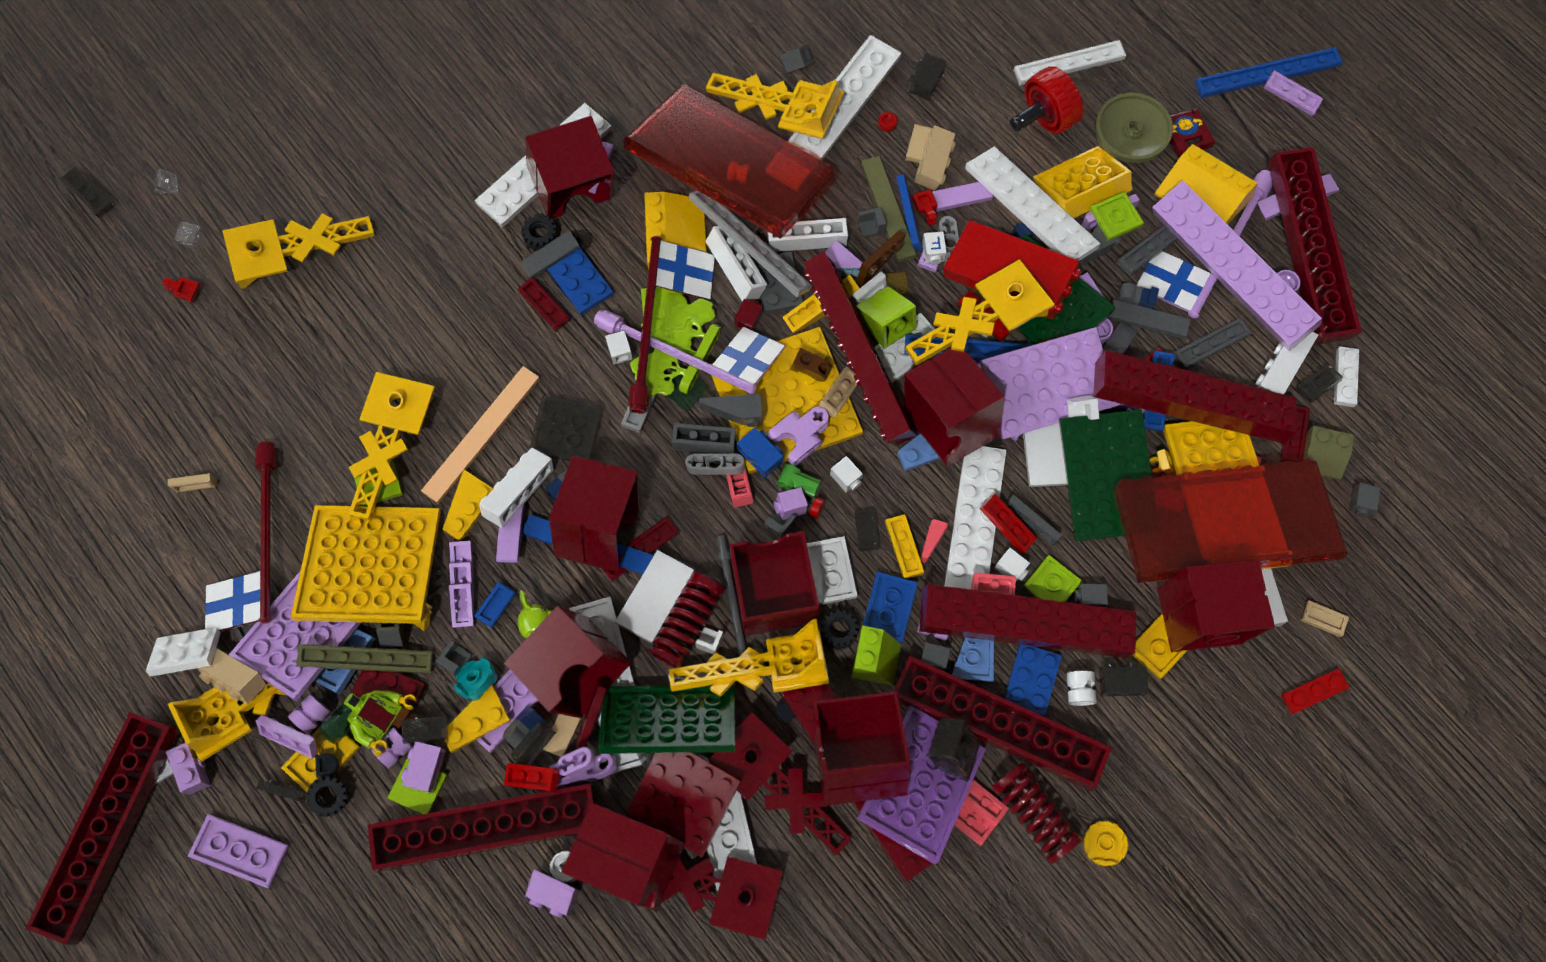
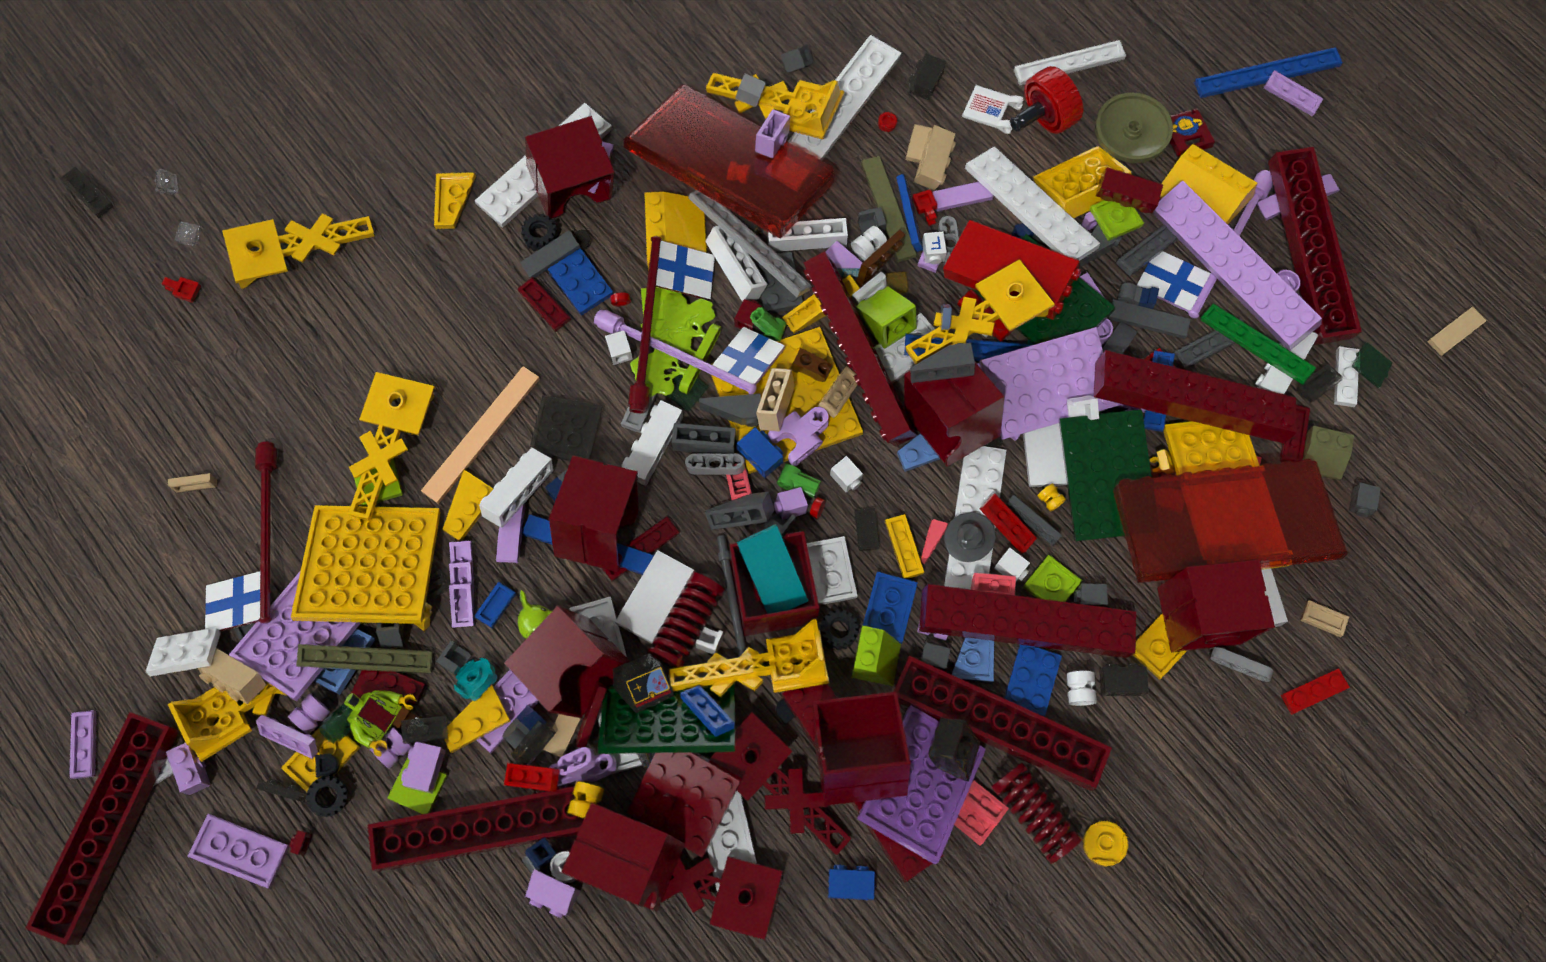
(83, 744): none -> lavender tile
(300, 843): none -> dark red plate
(450, 198): none -> yellow wing
(537, 857): none -> dark blue leg
(584, 796): none -> yellow wheel
(620, 299): none -> red tile
(642, 682): none -> slope
(653, 441): none -> white brick
(707, 710): none -> blue tile
(742, 511): none -> dark grey slope
(750, 90): none -> light grey panel
(771, 326): none -> bright green piece
(772, 133): none -> lavender brick
(772, 570): none -> teal tile
(775, 399): none -> tan brick
(851, 883): none -> blue brick
(867, 244): none -> white wheel
(945, 316): none -> sand blue tile
(947, 363): none -> dark grey slope
(969, 537): none -> dark grey hat
(989, 107): none -> white flag
(1051, 497): none -> yellow wheel
(1129, 190): none -> dark red brick
(1241, 664): none -> light grey beam
(1258, 344): none -> green tile
(1372, 364): none -> clear green piece
(1457, 331): none -> tan tile

